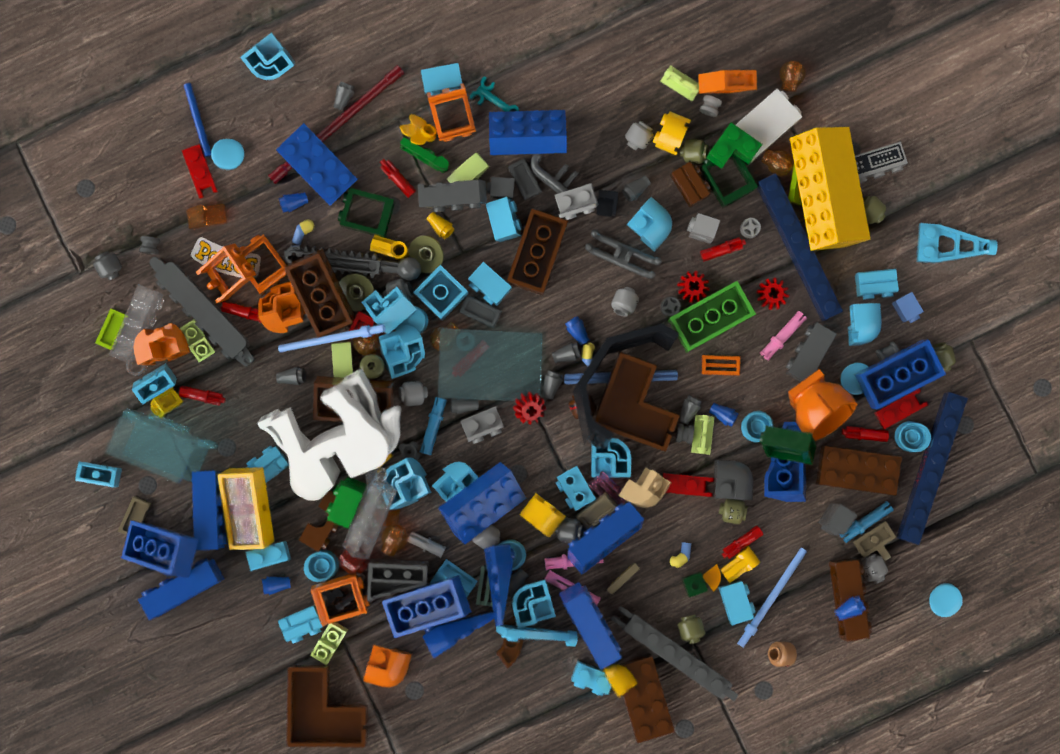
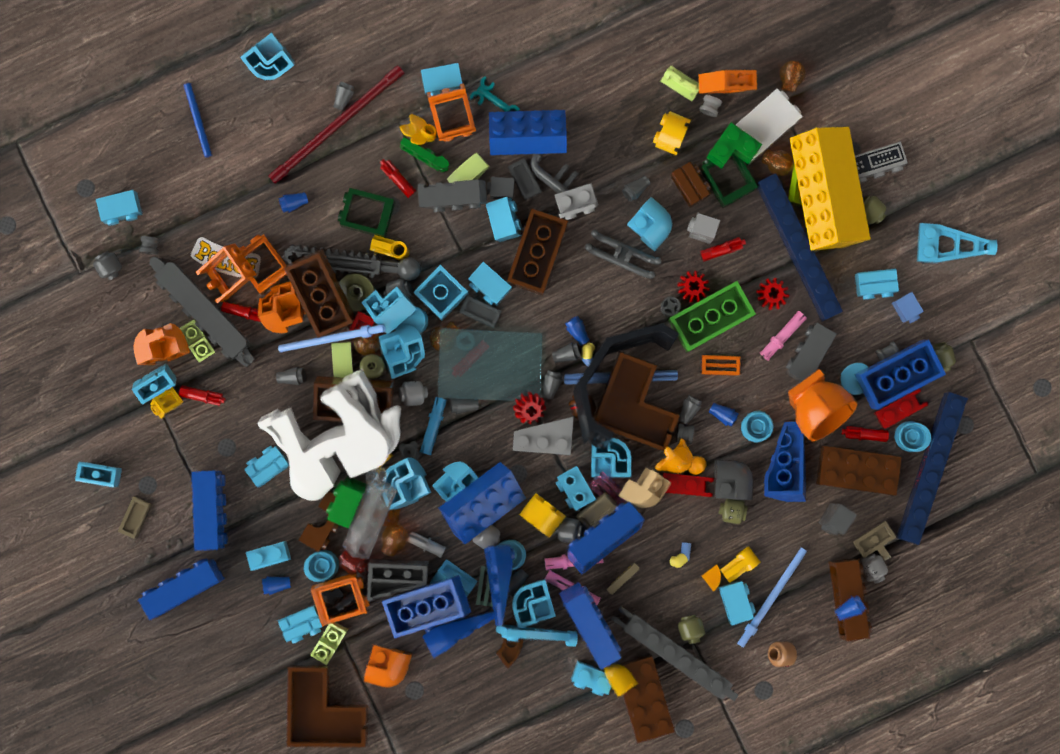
(110, 329): lime tile -> none
(119, 207): none -> medium azure brick
(138, 317): clear hinge -> none
(159, 445): clear light blue windscreen -> none
(159, 549): blue brick -> none
(199, 169): red hinge -> none
(206, 216): clear orange slope -> none
(227, 154): medium azure piece -> none
(246, 508): brick -> none
(302, 229): arm -> none
(316, 164): blue brick -> none
(419, 250): olive dish -> none
(440, 225): yellow cone -> none
(482, 424): light grey bracket -> none
(545, 438): none -> light grey wedge
(607, 203): black panel -> none
(625, 301): light grey head -> none
(639, 135): light grey head -> none
(681, 460): none -> light orange animal
(694, 151): olive head -> none
(694, 584): dark green brick -> none
(702, 434): yellowish green hinge -> none
(742, 542): red piece -> none
(752, 225): light grey wheel -> none
(788, 445): dark green window -> none
(859, 526): dark azure pin -> none
(865, 323): medium azure brick -> none
(945, 600): medium azure piece -> none

